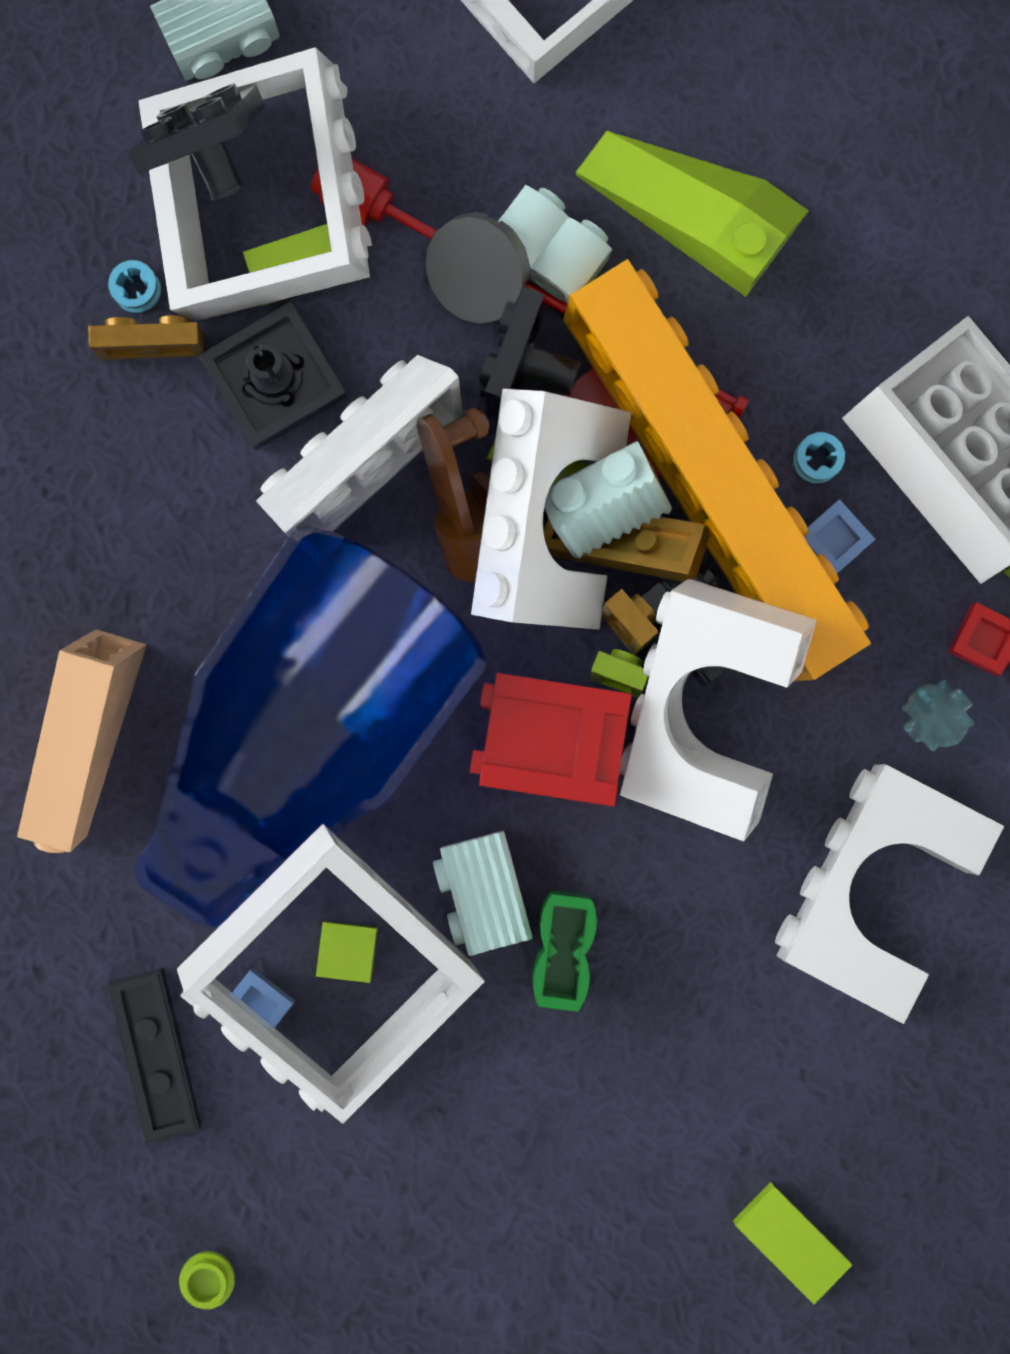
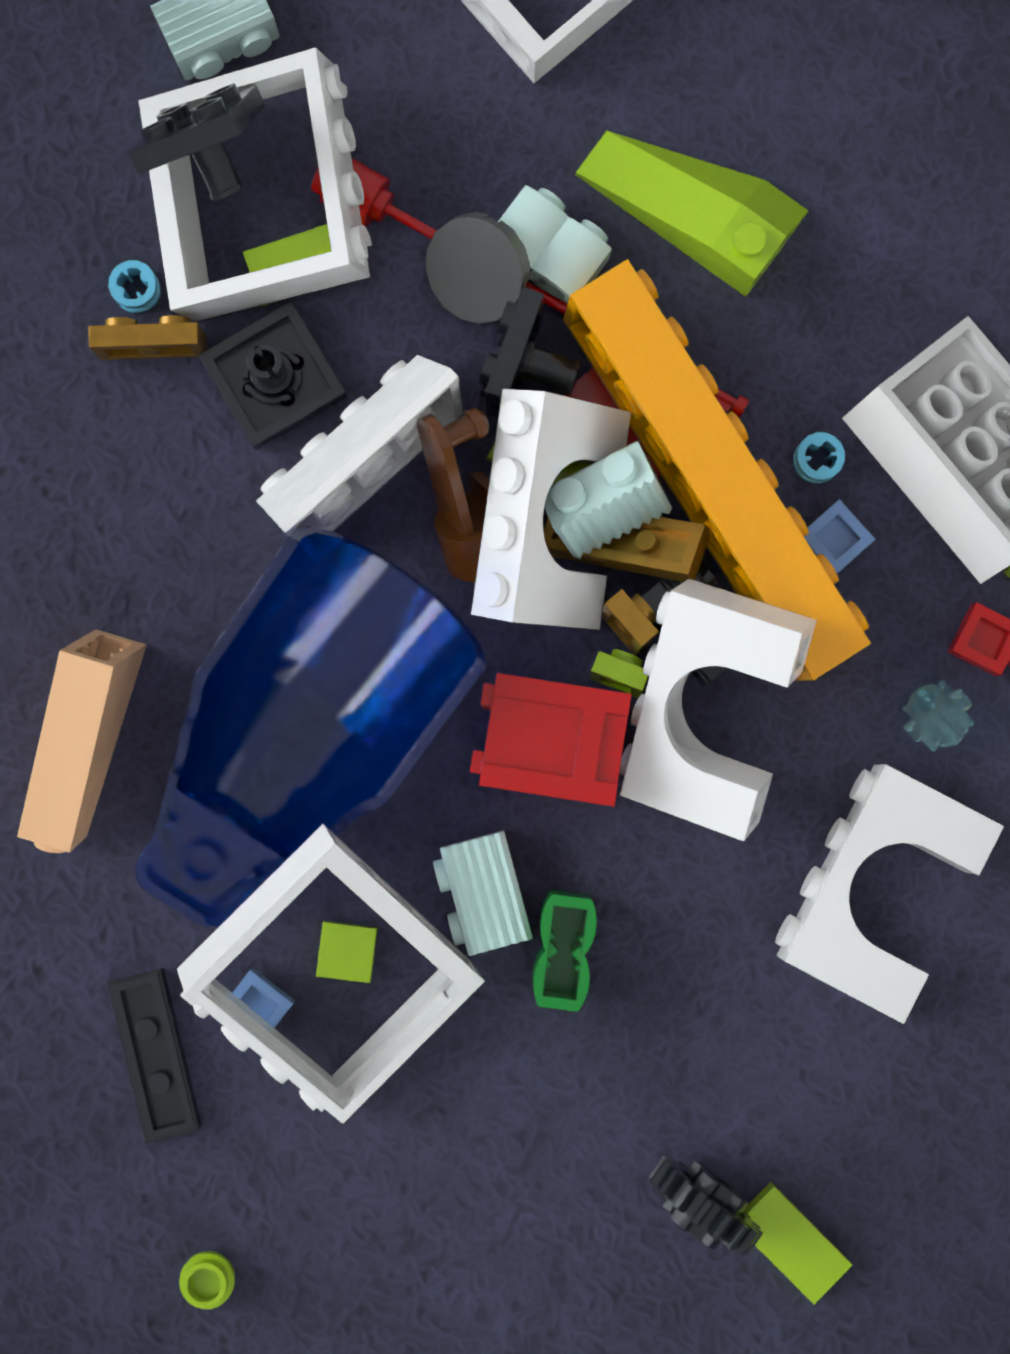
(705, 1205): none -> black gear

